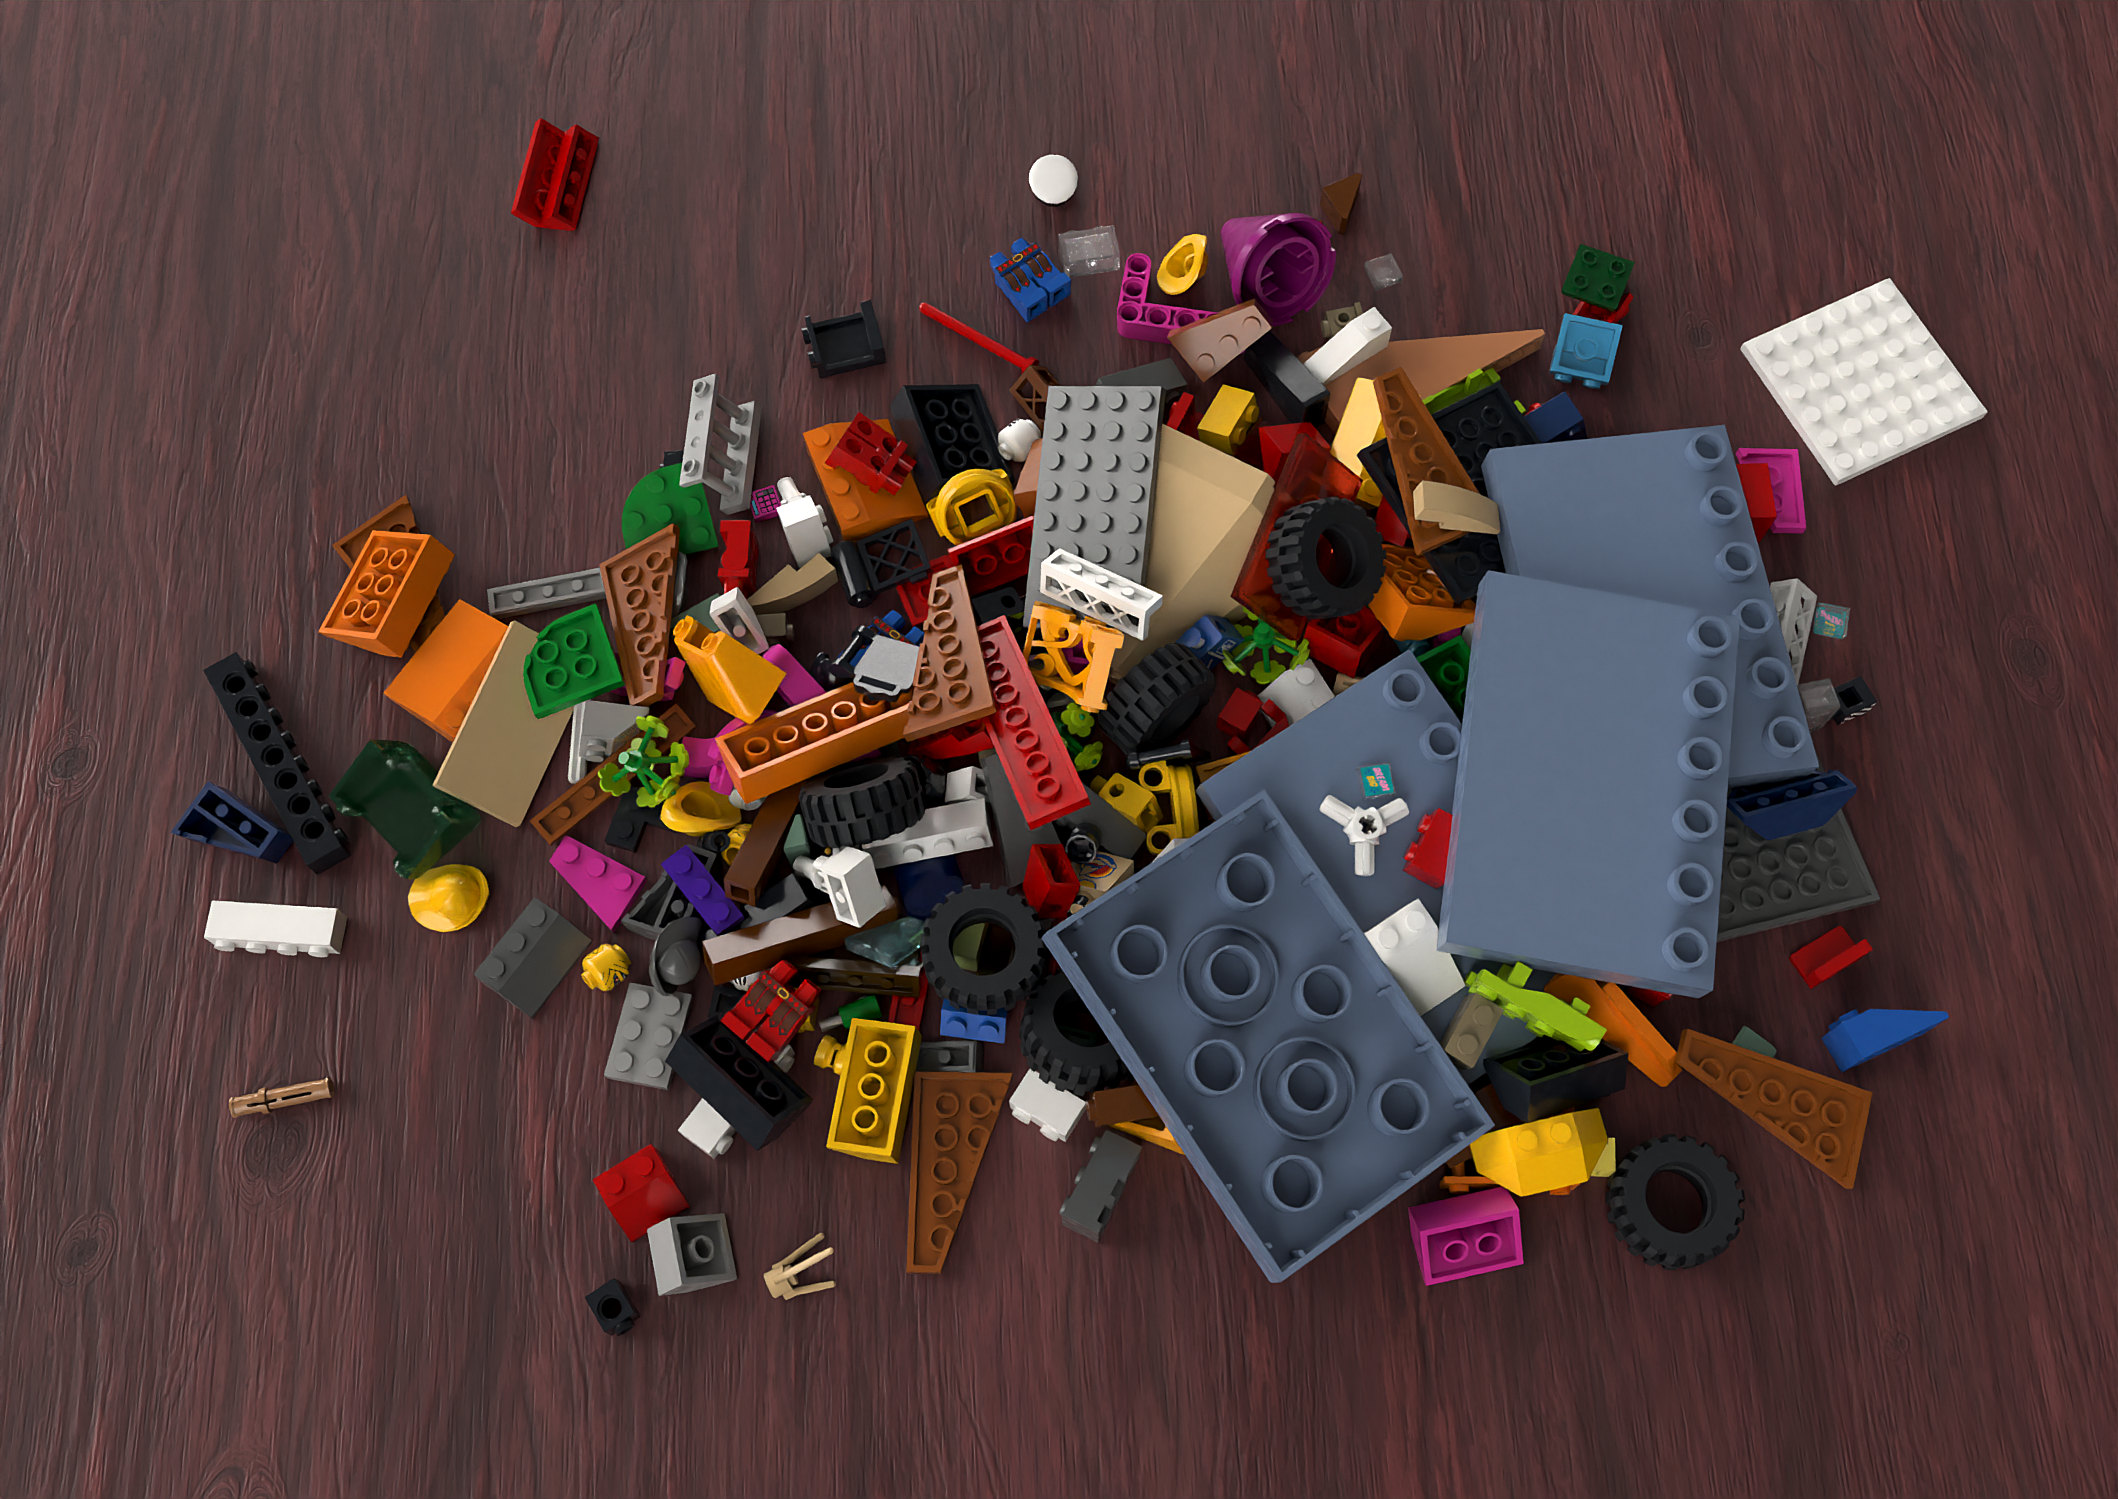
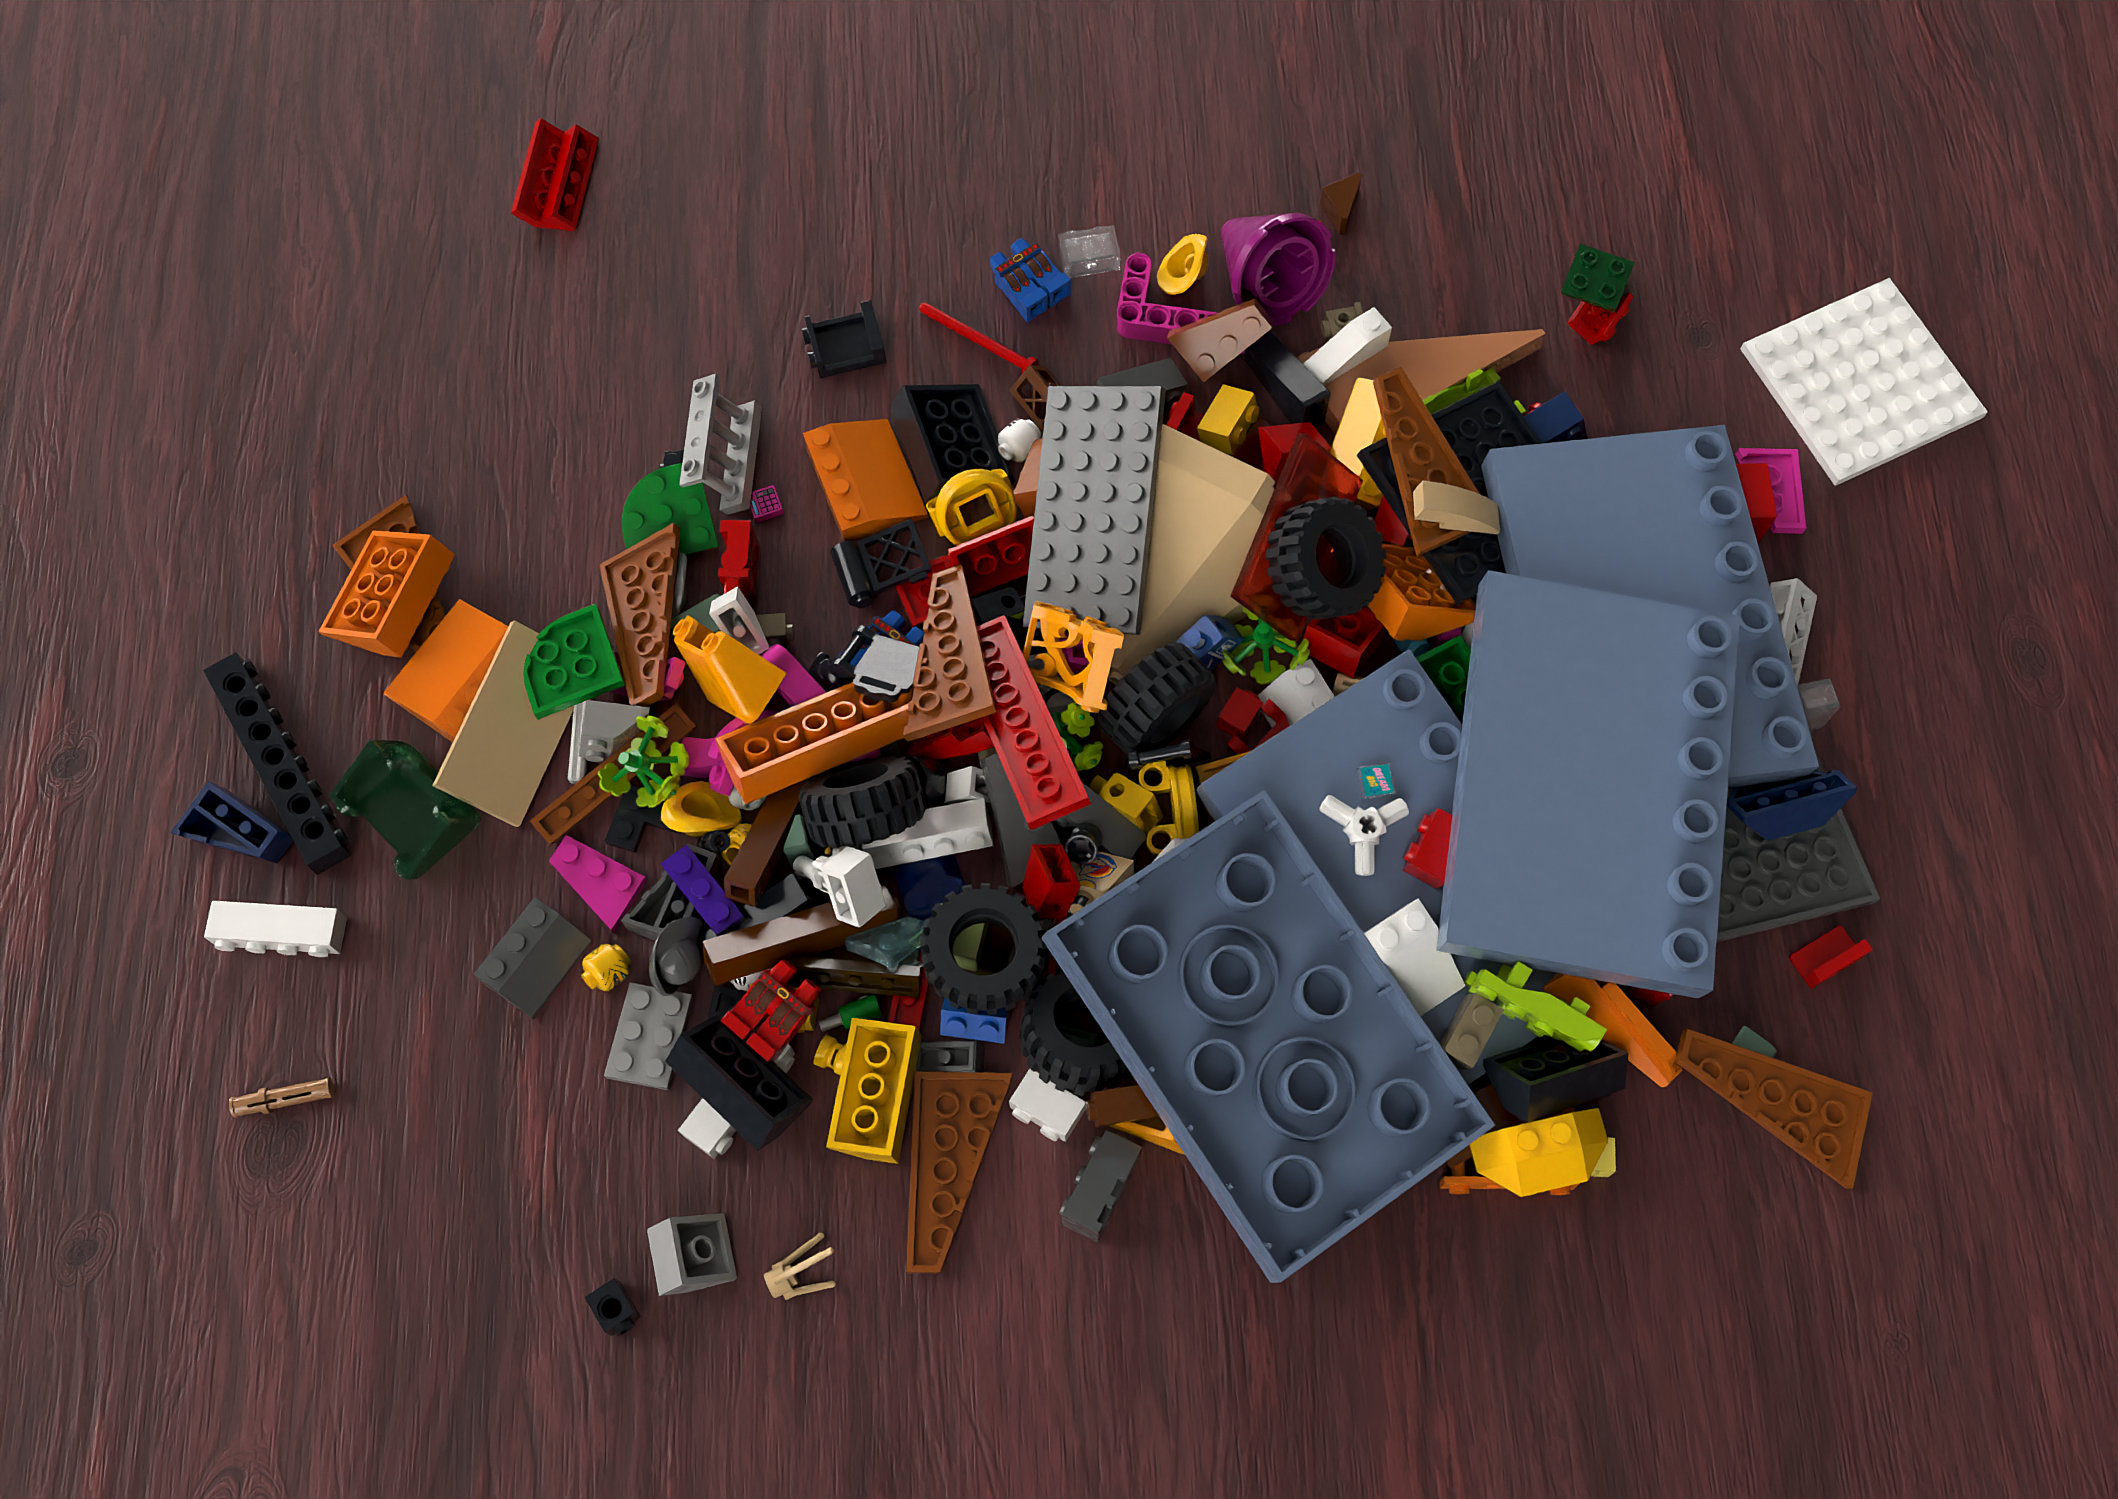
(448, 897): yellow hat -> none
(546, 593): light grey tile -> none
(641, 1192): red slope -> none
(794, 588): tan slope -> none
(802, 523): white brick -> none
(872, 455): red hips -> none
(1053, 180): white piece -> none
(1098, 586): white fence -> none
(1383, 271): clear plate -> none
(1466, 1235): dark pink slope -> none
(1585, 351): dark azure plate -> none
(1708, 1176): black tyre -> none
(1831, 620): clear tile -> none
(1854, 700): black brick -> none
(1869, 1034): blue slope -> none

